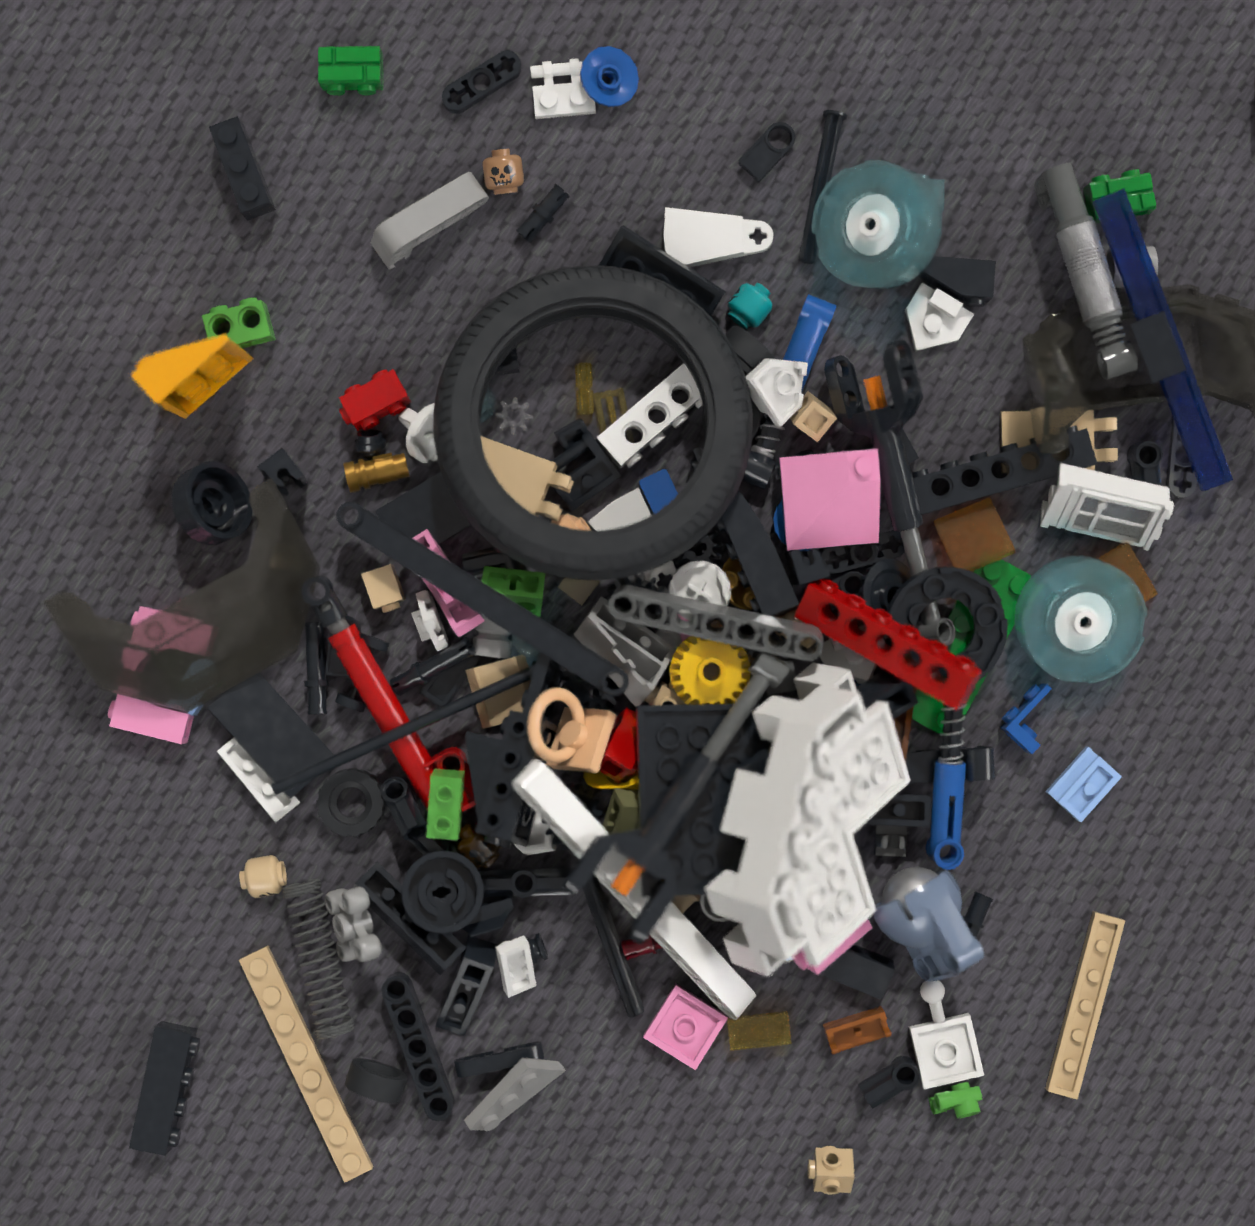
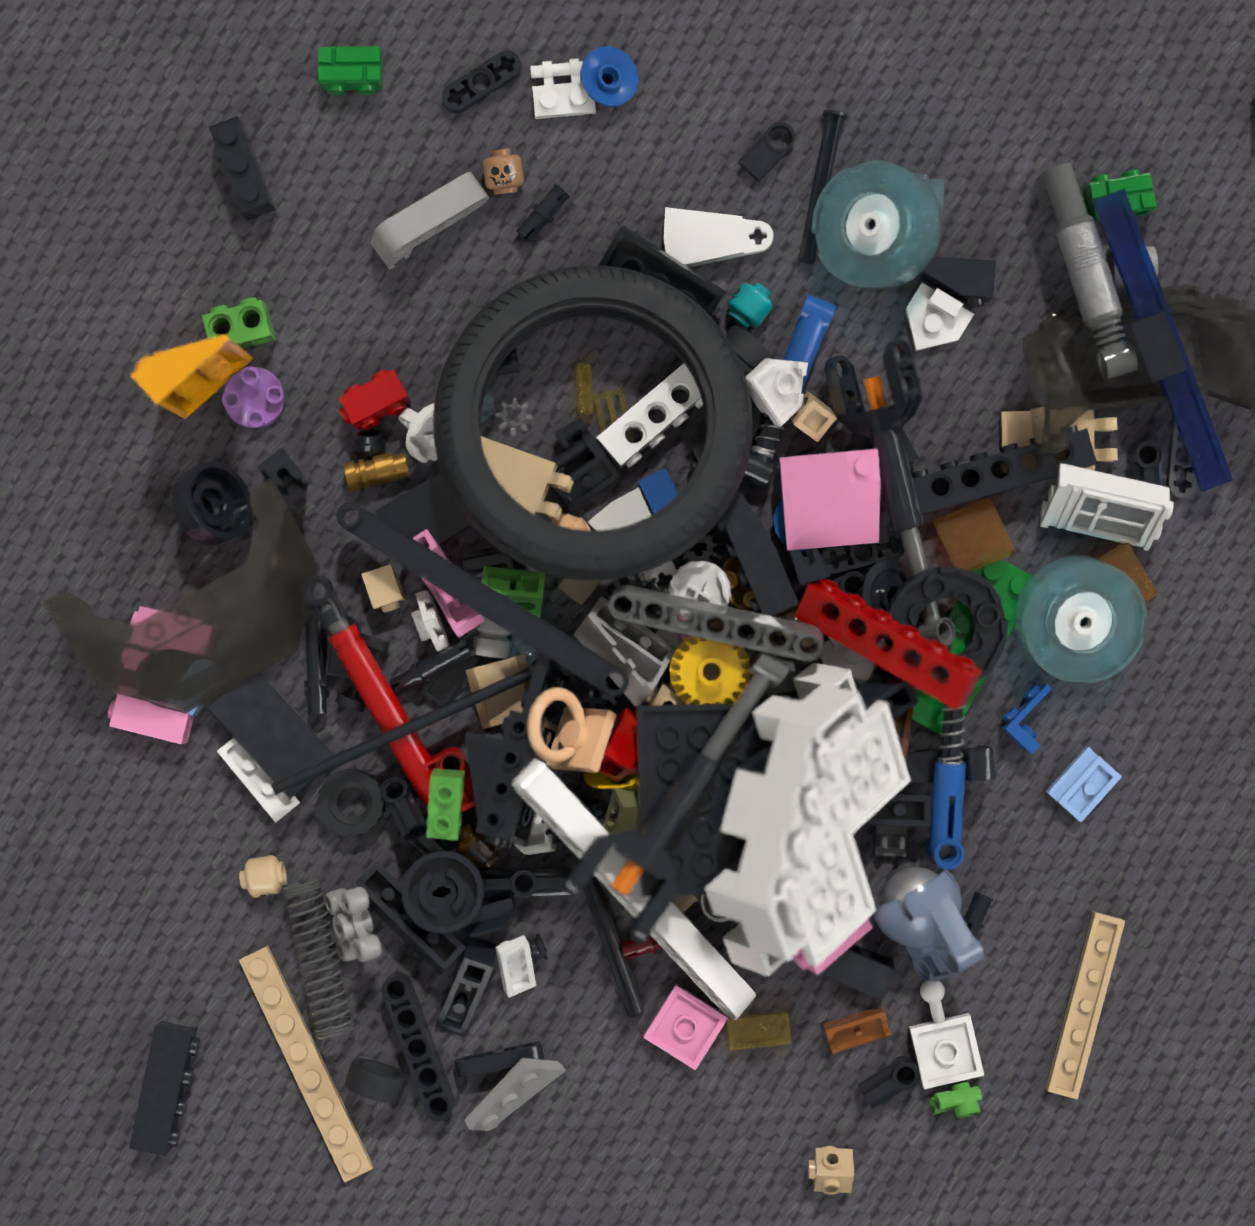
(253, 397): none -> medium lavender dish

